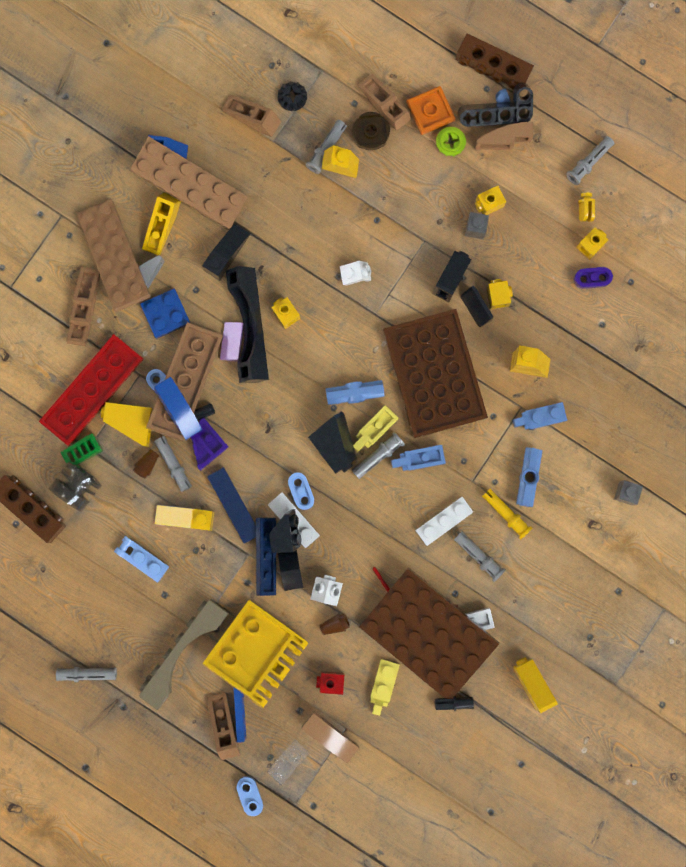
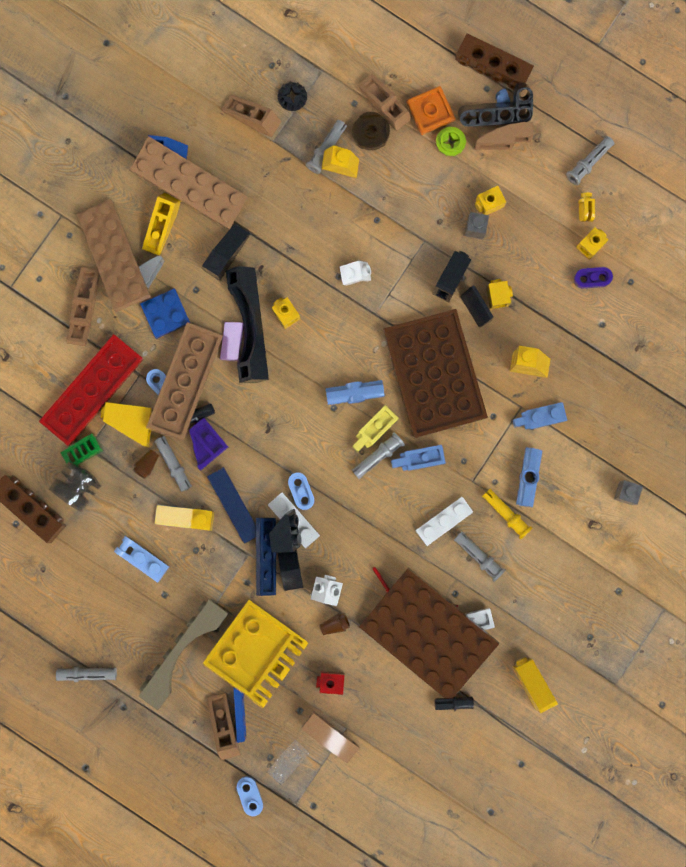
(177, 408): blue slope -> none
(335, 443): black slope -> none
(383, 685): light yellow hinge -> none

